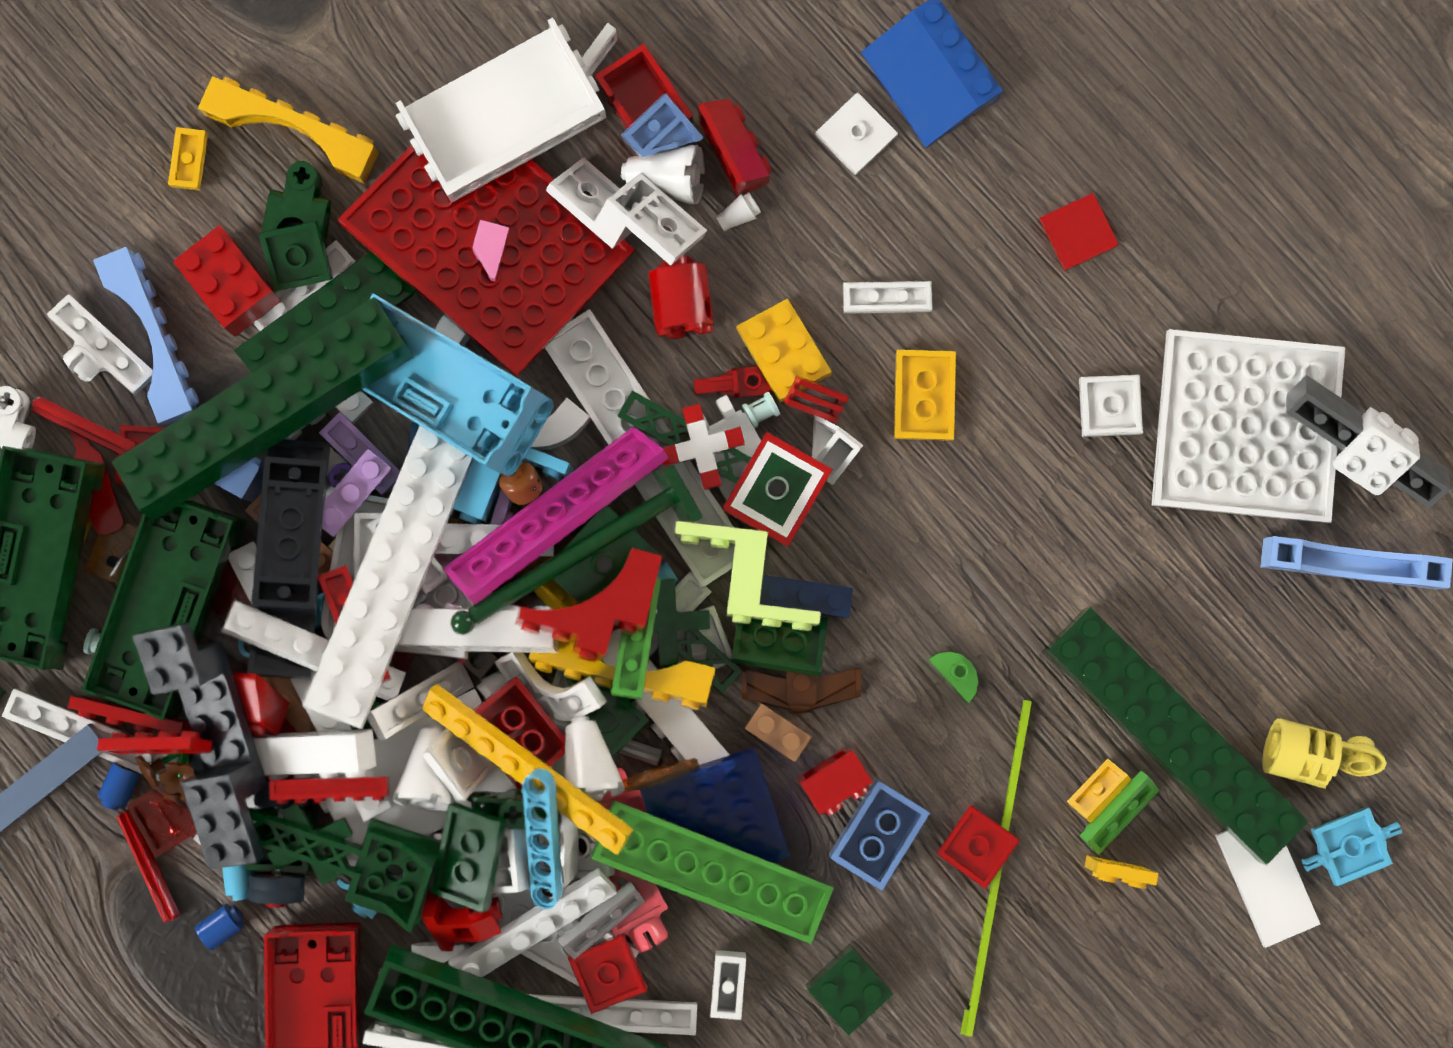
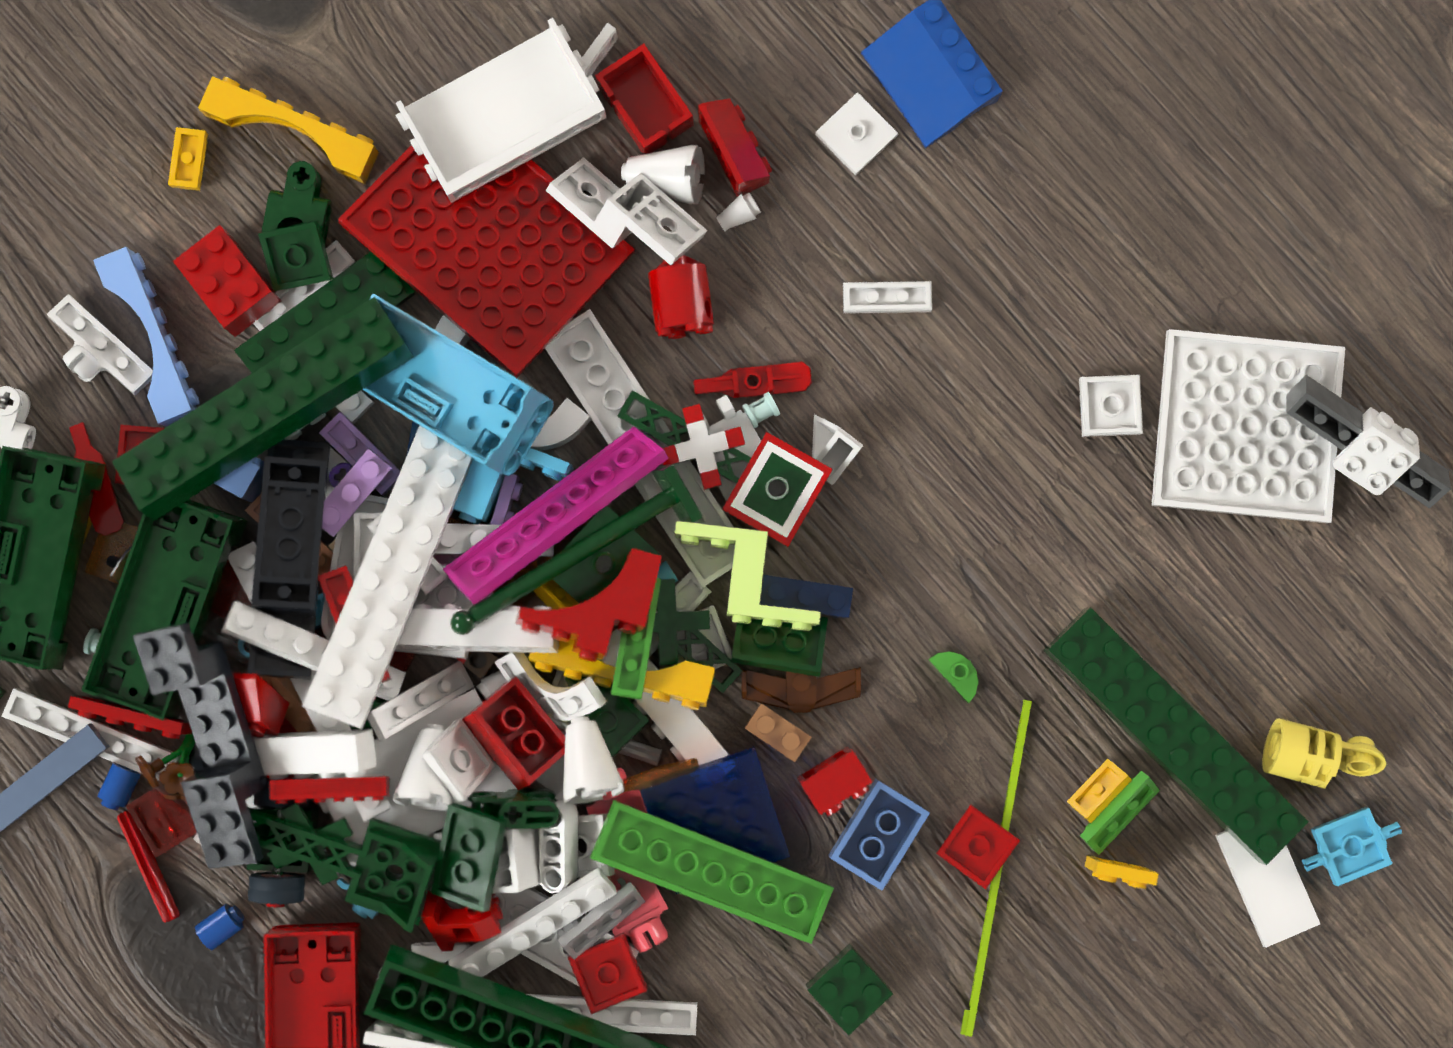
(82, 426): red axle -> none
(162, 744): red plate -> none
(236, 881): medium azure brick -> none
(489, 246): bright pink tile -> none
(519, 764): yellow plate -> none
(522, 485): dark orange head -> none
(548, 828): medium azure beam -> none
(660, 129): medium blue wing -> none
(728, 984): white brick -> none
(783, 348): yellow plate -> none
(835, 407): red tile -> none
(924, 395): yellow plate -> none
(1078, 232): red tile -> none
(1356, 564): light blue arch -> none

